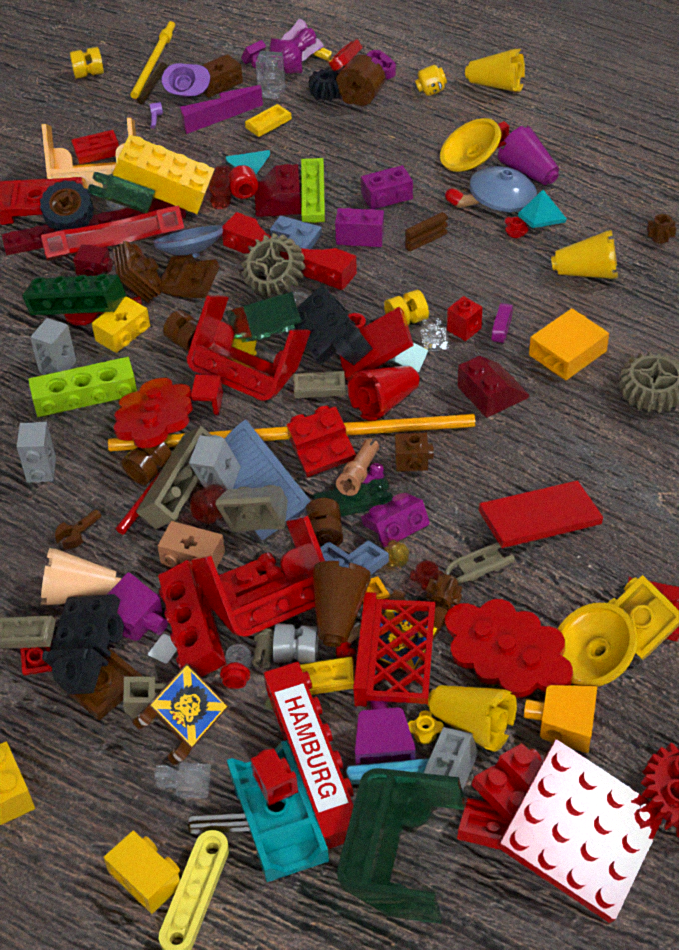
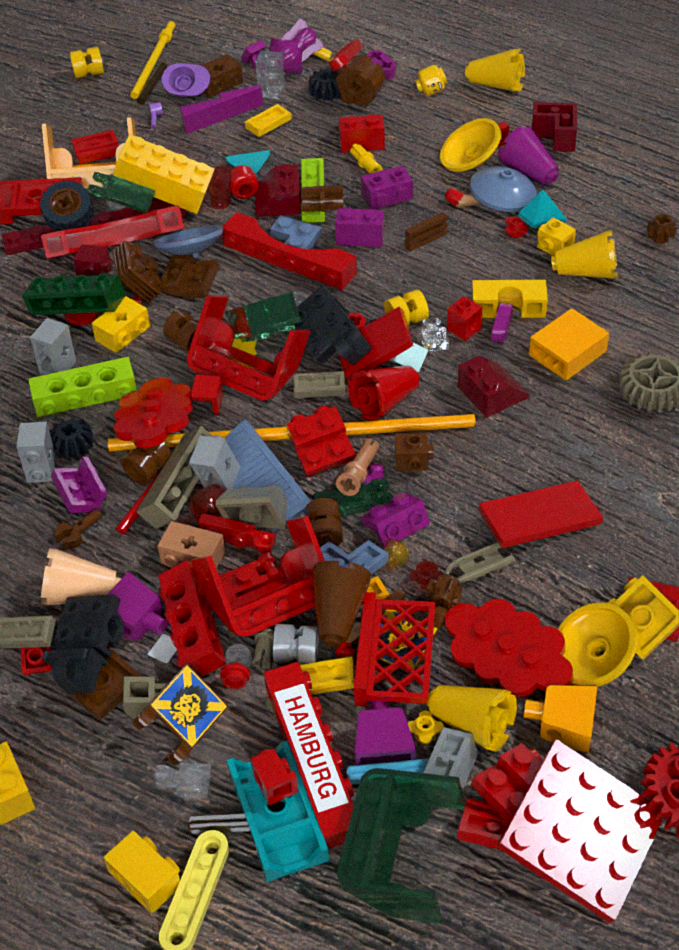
(71, 438): none -> black gear
(80, 487): none -> magenta bracket
(239, 533): none -> red hinge
(262, 259): dark tan gear -> none
(322, 198): none -> reddish brown hips
(363, 131): none -> red slope
(365, 159): none -> yellow axle
(527, 295): none -> yellow arch
(555, 236): none -> yellow brick
(556, 121): none -> dark red brick

